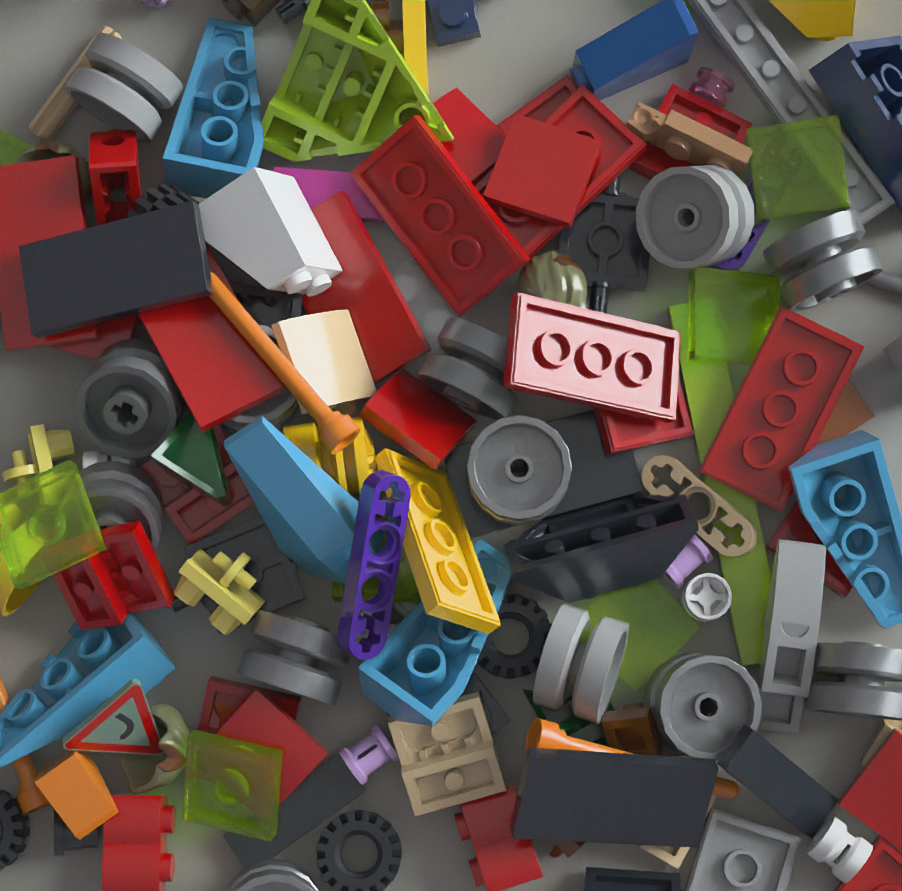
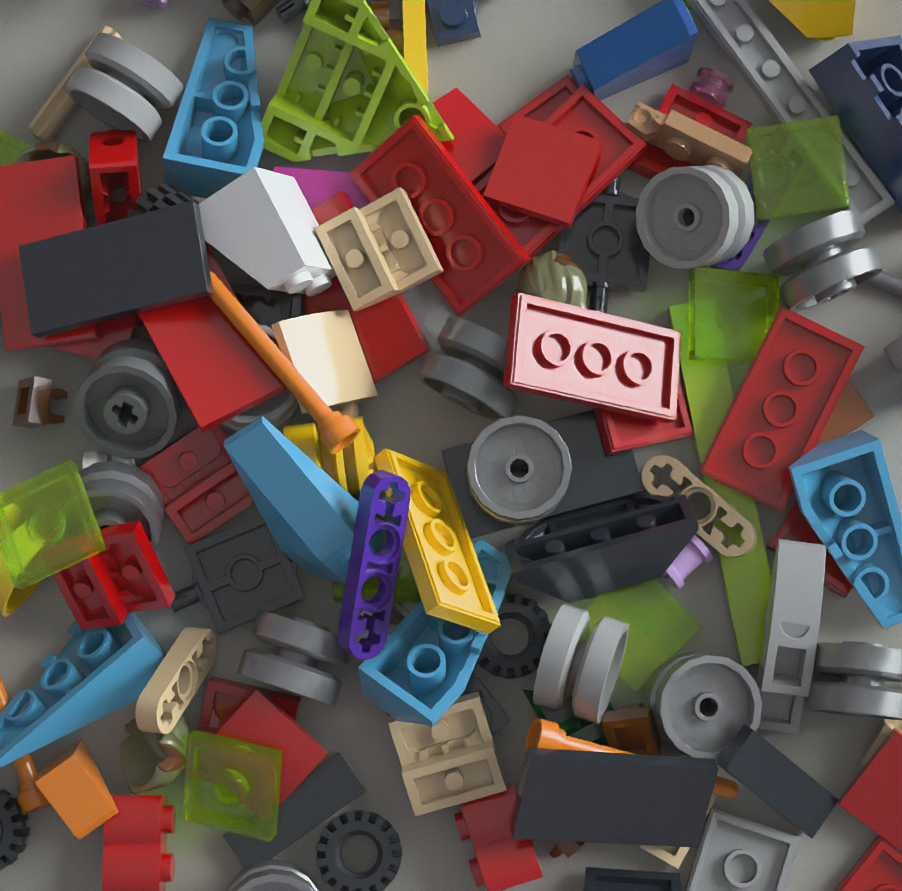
(33, 402): none -> reddish brown tile
(43, 448): light yellow hips -> none
(65, 840): black piece -> none
(118, 725): piece -> none
(176, 680): none -> tan beam
(194, 460): dark green slope -> none
(224, 583): light yellow hips -> none
(369, 754): lavender bush -> none
(379, 249): none -> tan slope
(417, 418): red slope -> none
(713, 596): white wheel -> none
(839, 849): white wheel -> none

